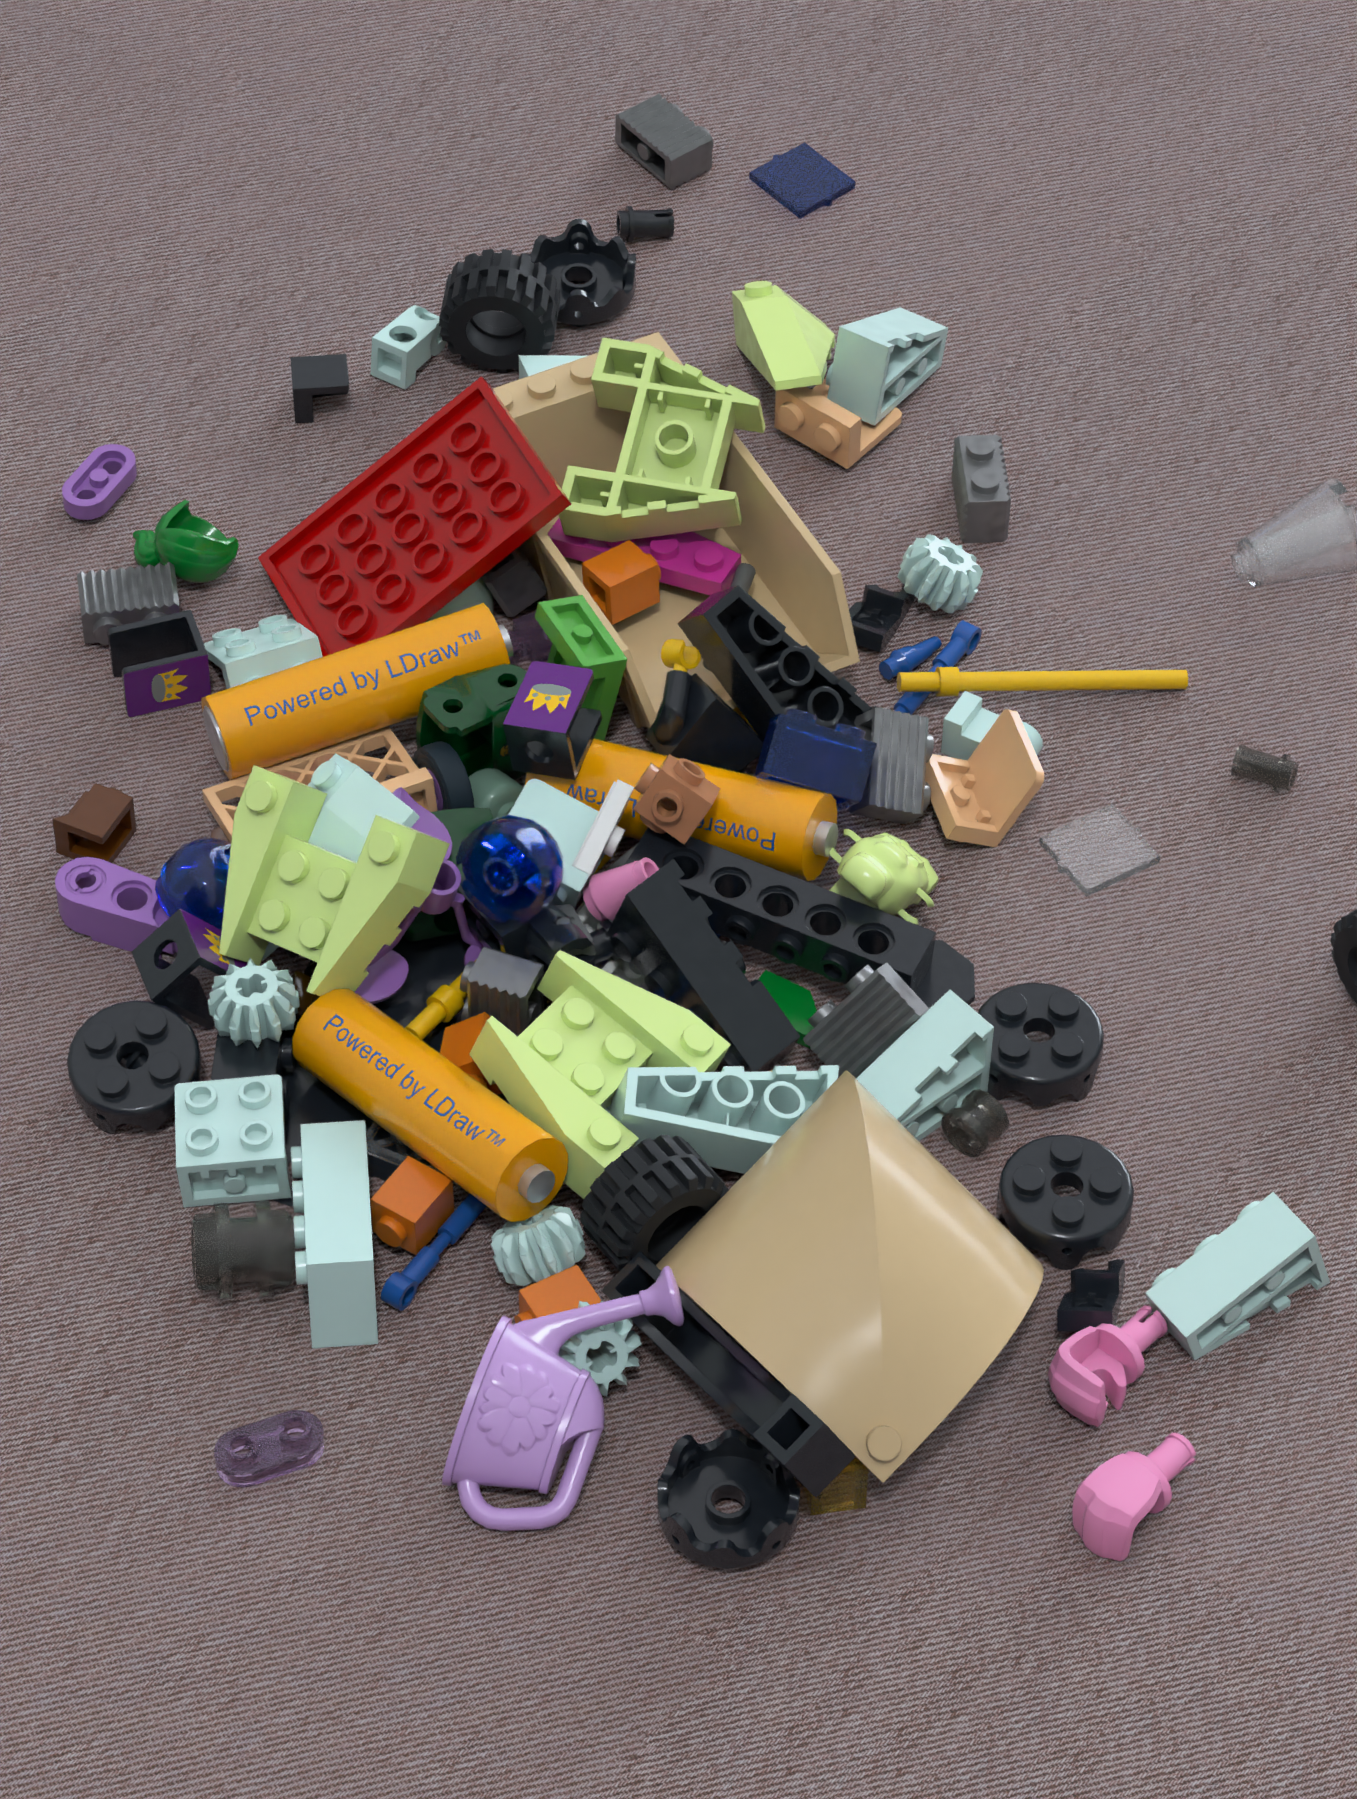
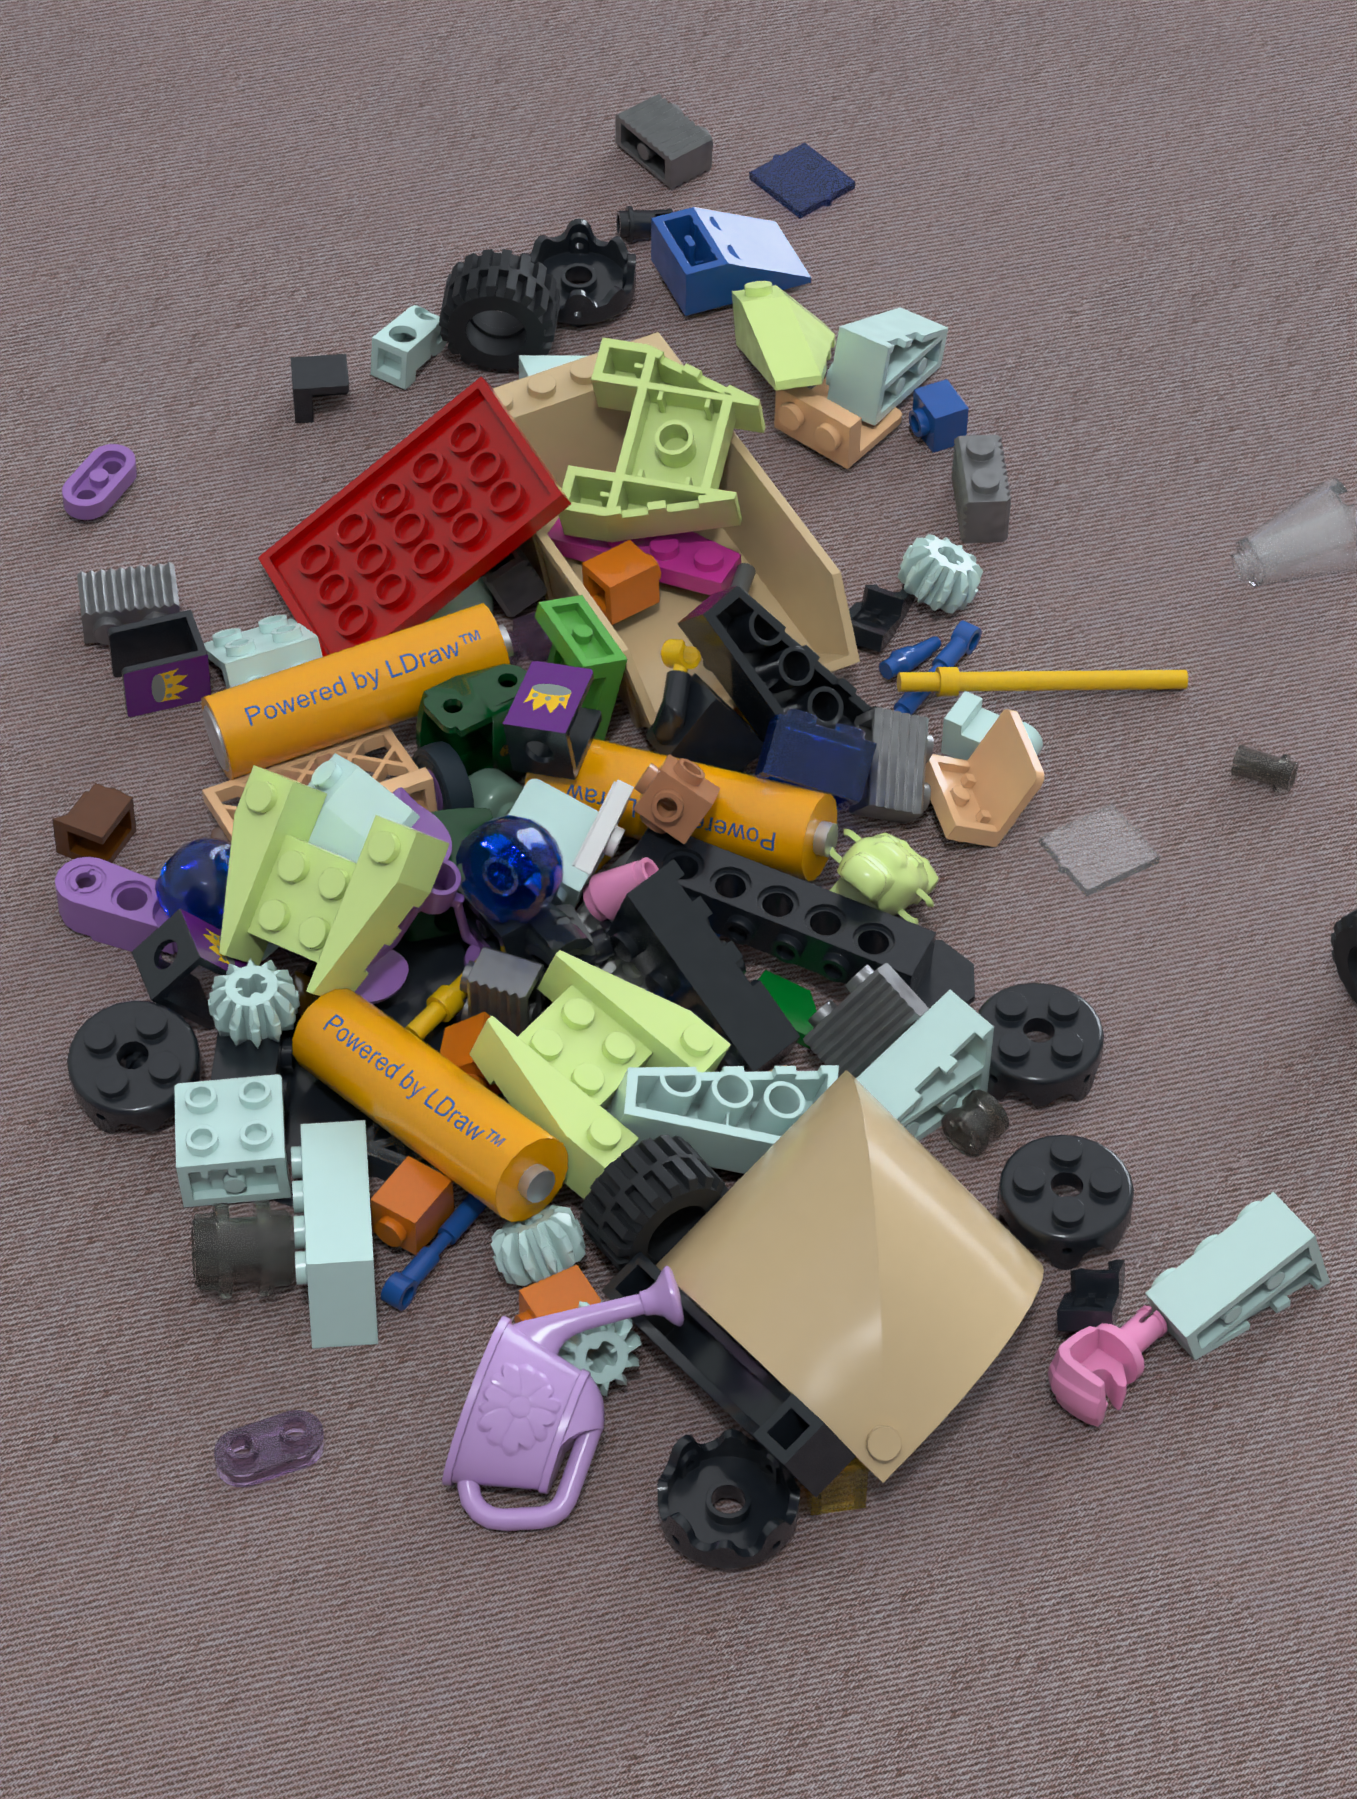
(188, 542): green hair -> none
(716, 252): none -> blue slope
(938, 415): none -> blue plate
(1124, 1492): bright pink piece -> none

